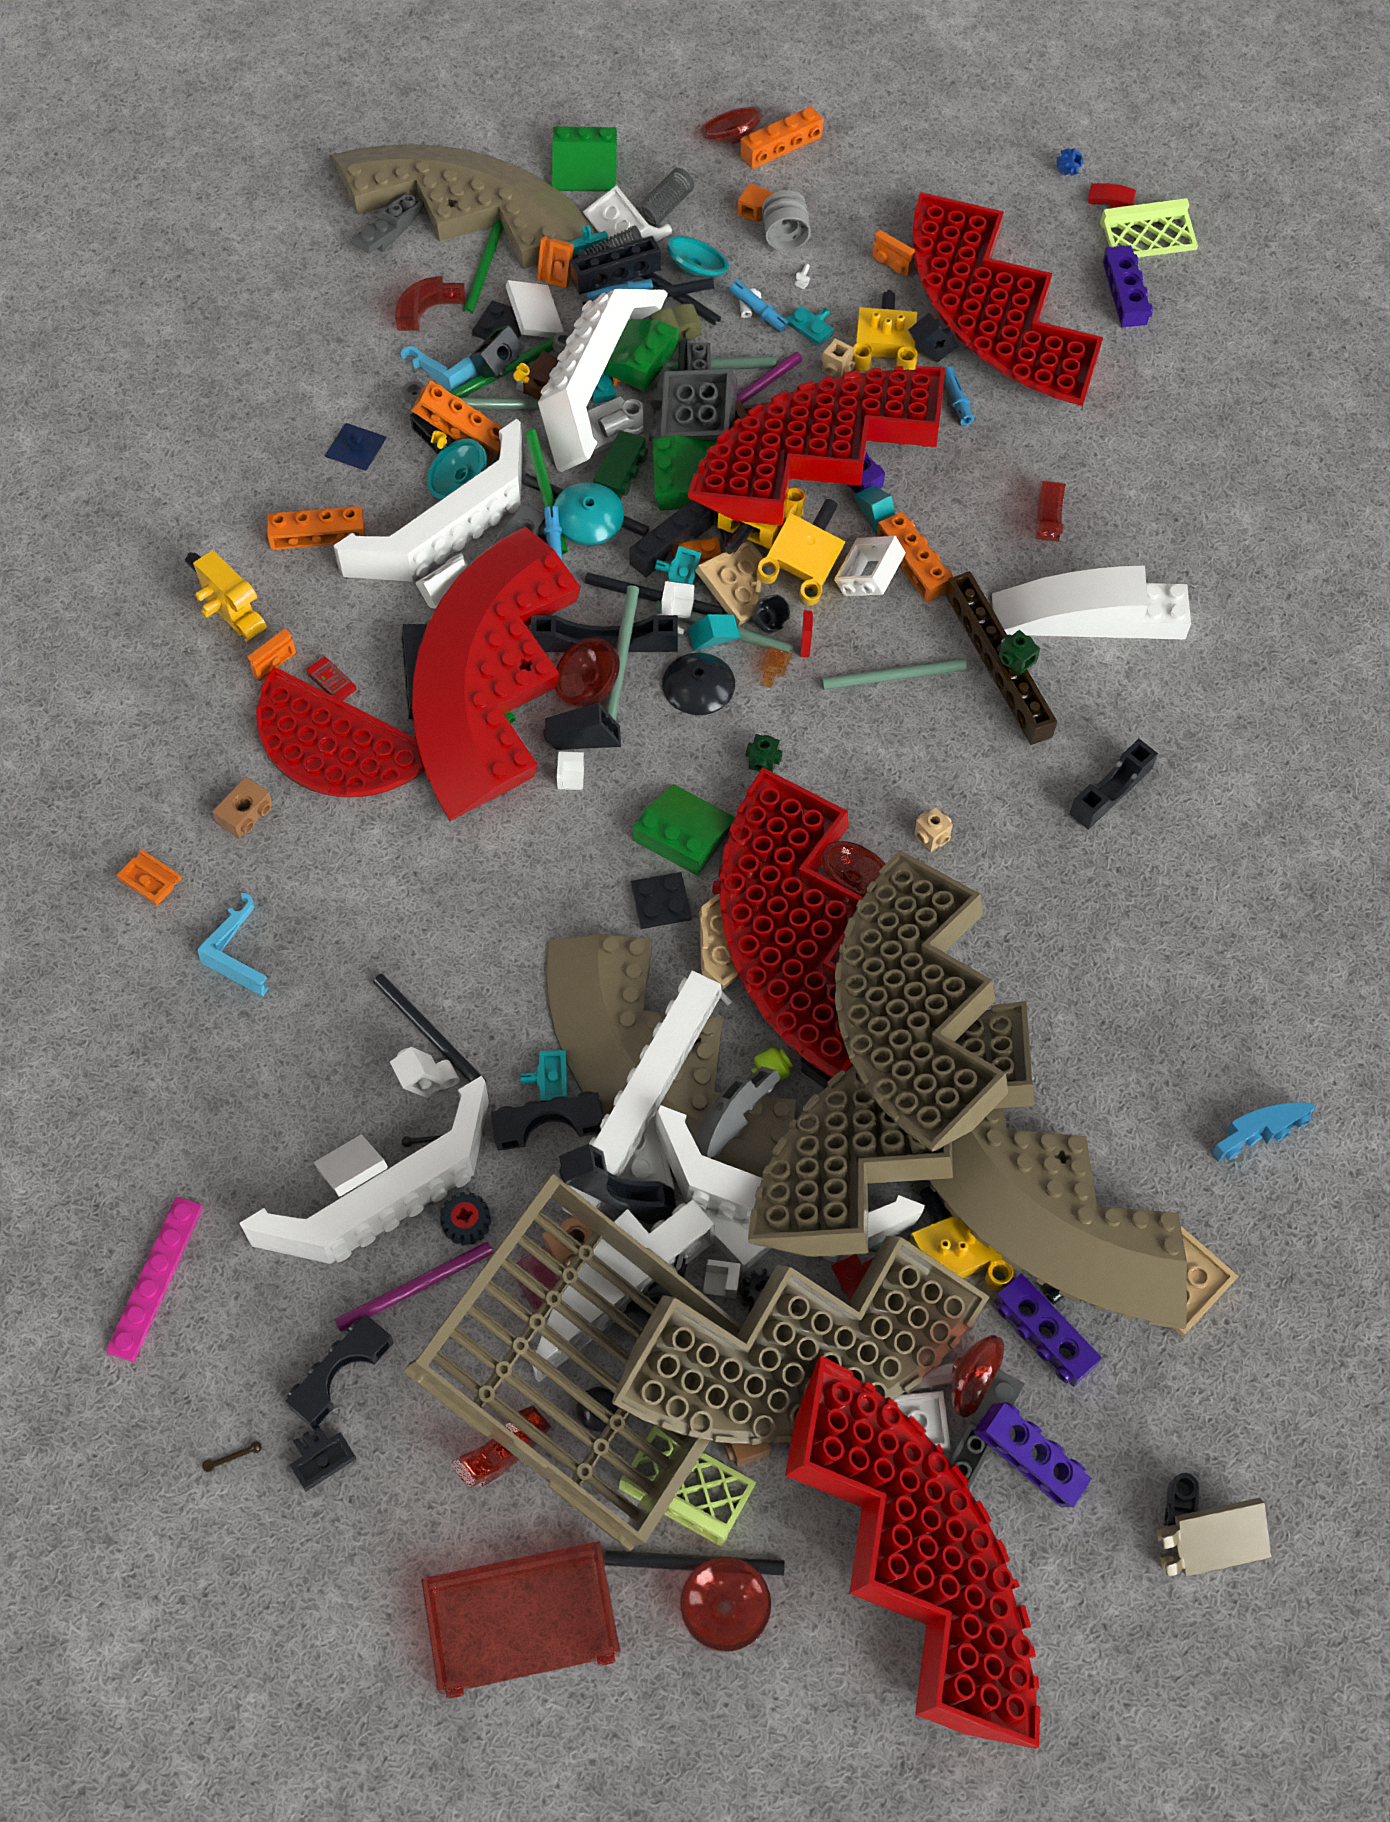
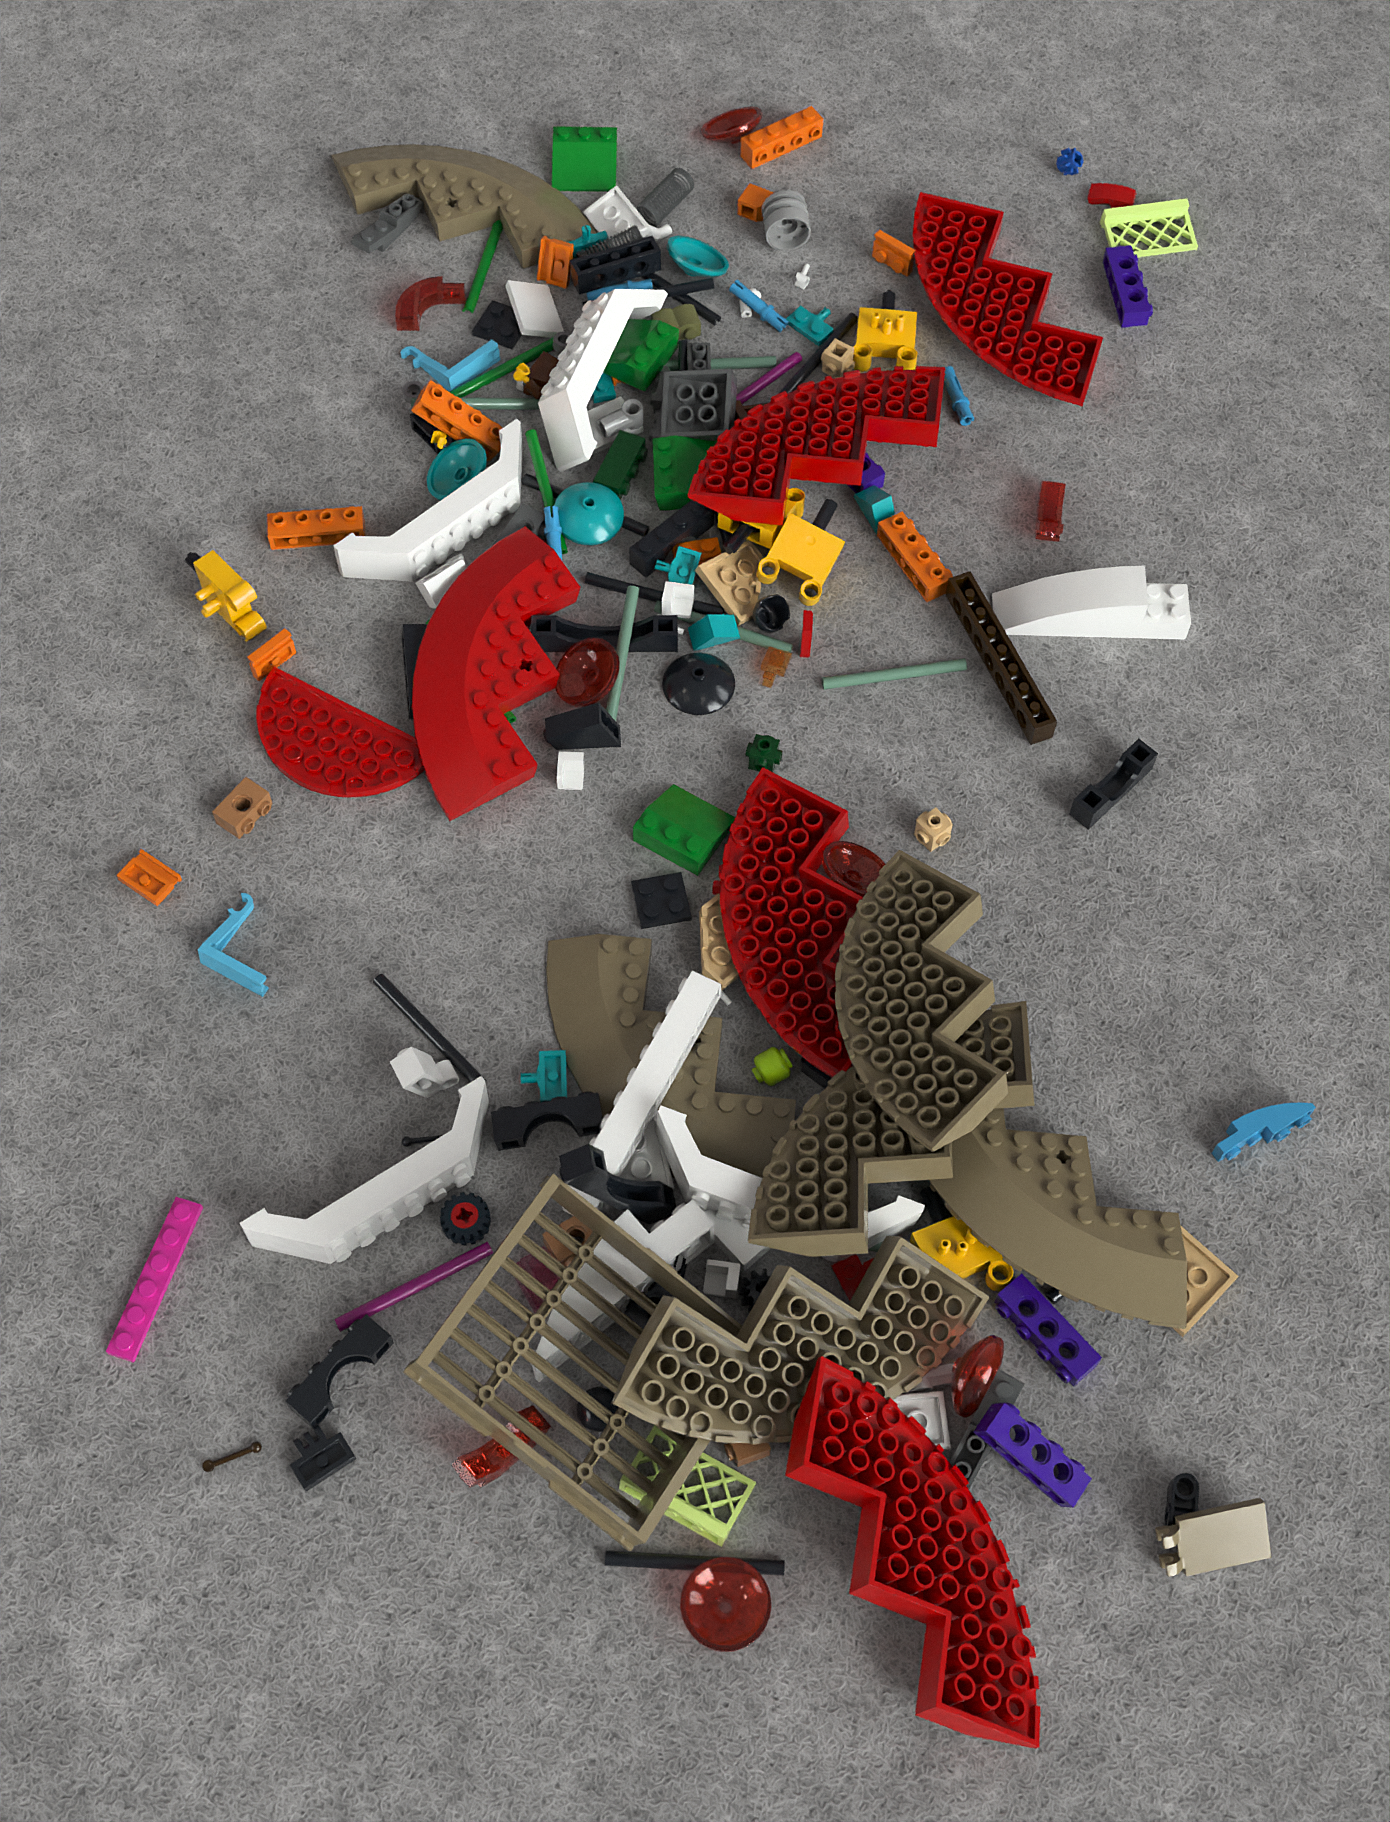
(331, 679): red tile -> none
(350, 1165): white tile -> none
(355, 446): dark blue piece -> none
(486, 355): black brick -> none
(520, 1618): clear red windscreen -> none
(726, 1116): dark grey slope -> none
(815, 359): none -> black piece
(887, 552): white window -> none
(933, 337): black brick -> none
(1019, 652): dark green brick -> none

